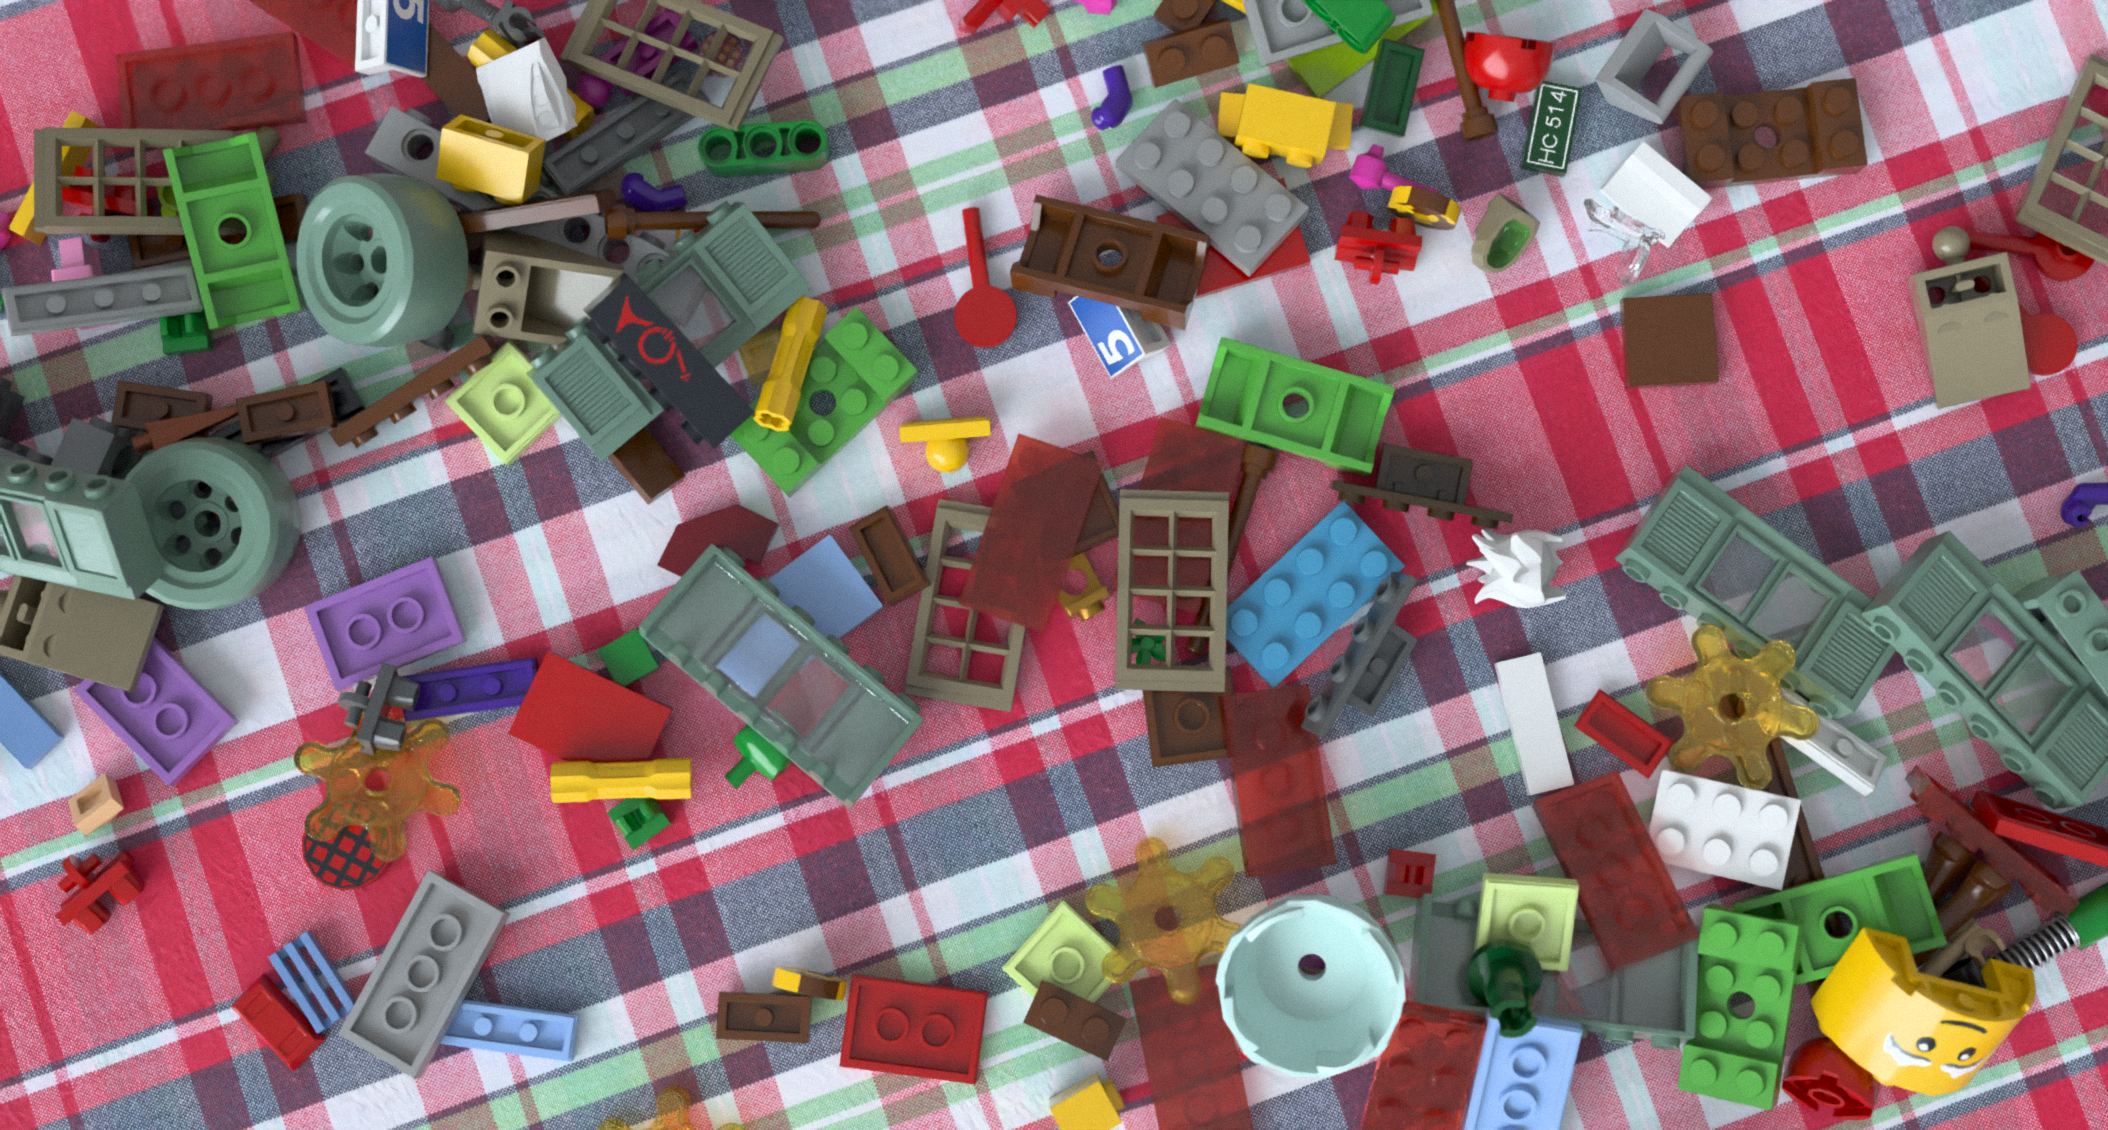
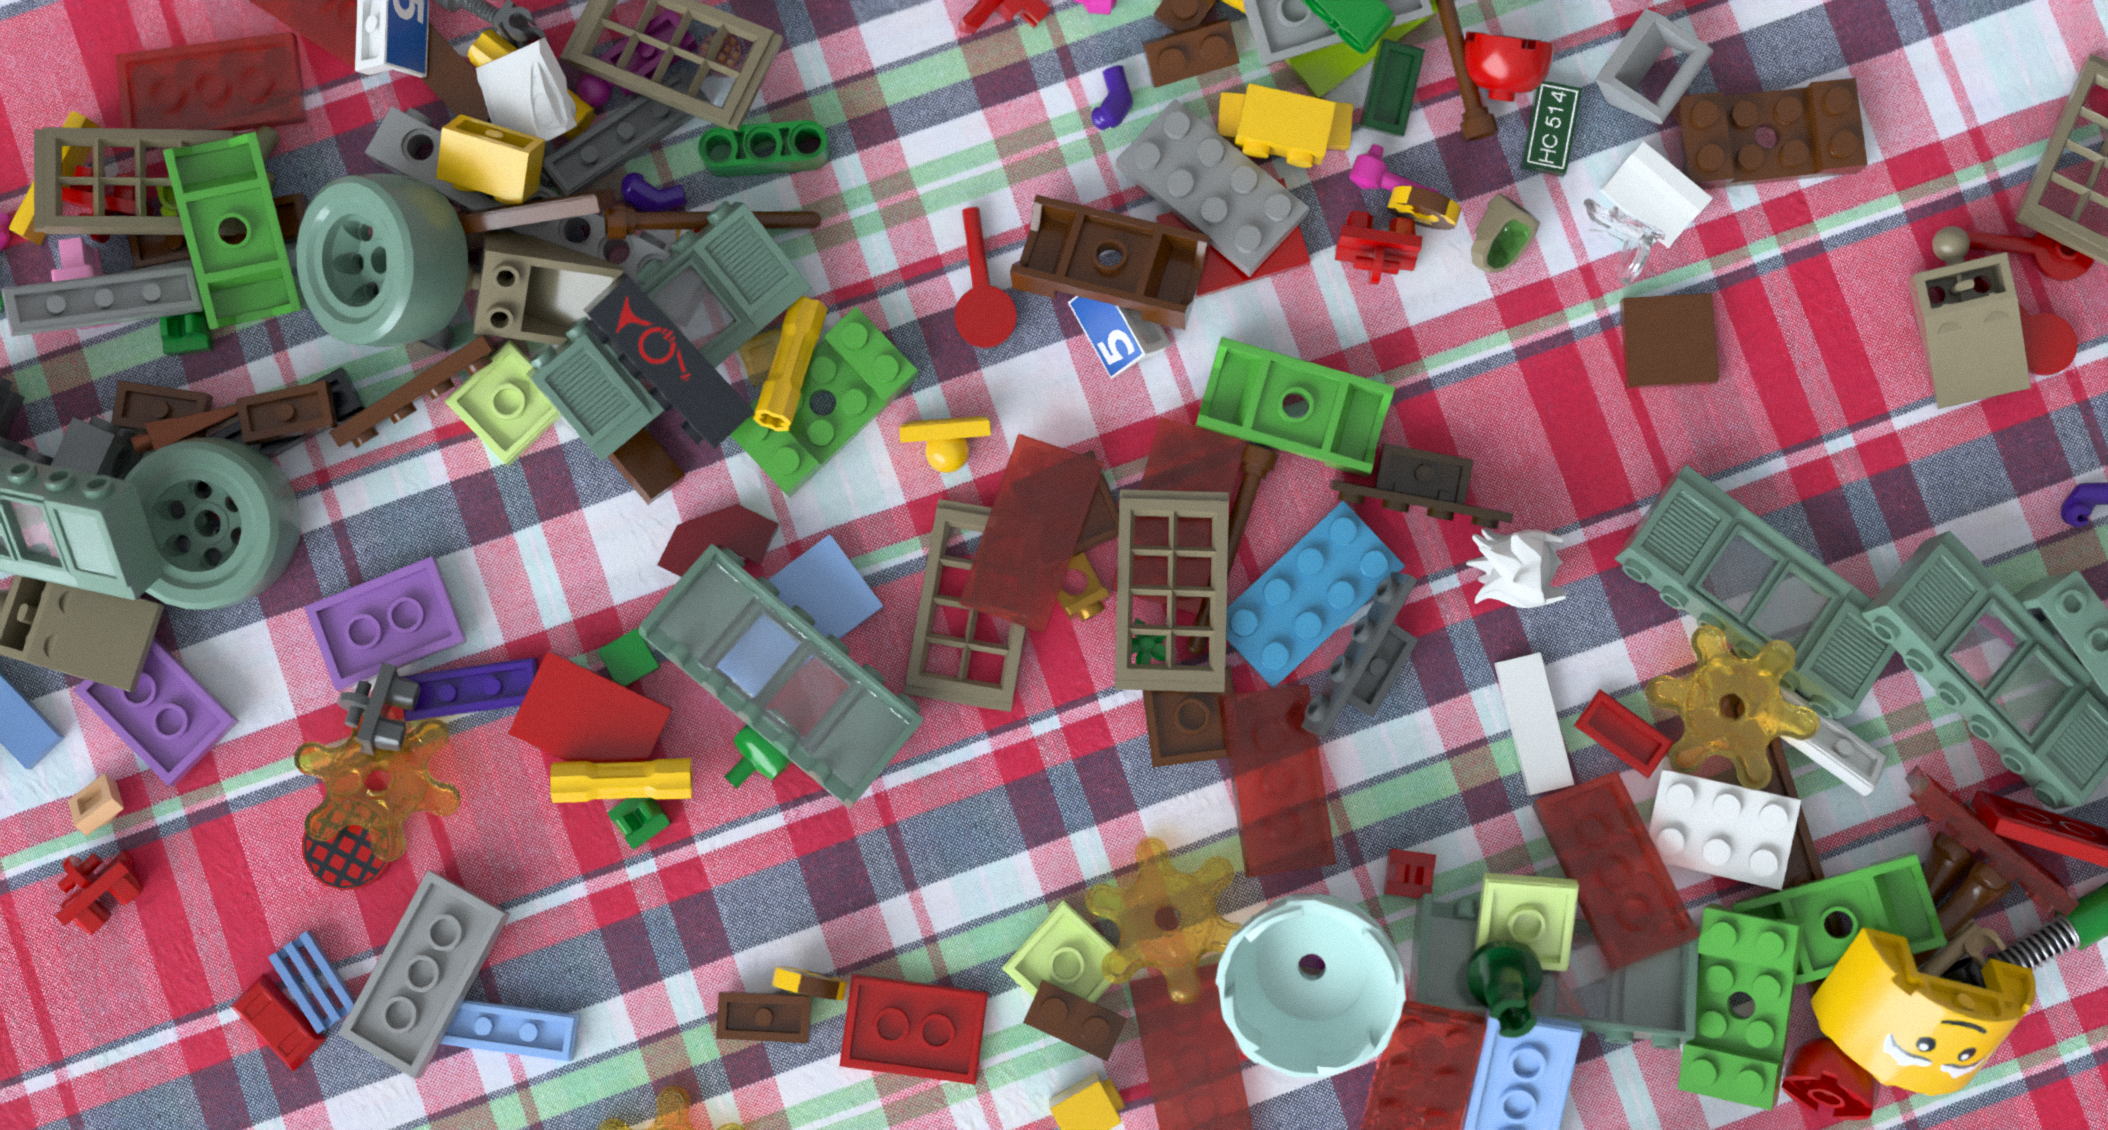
(889, 555): reddish brown tile -> none

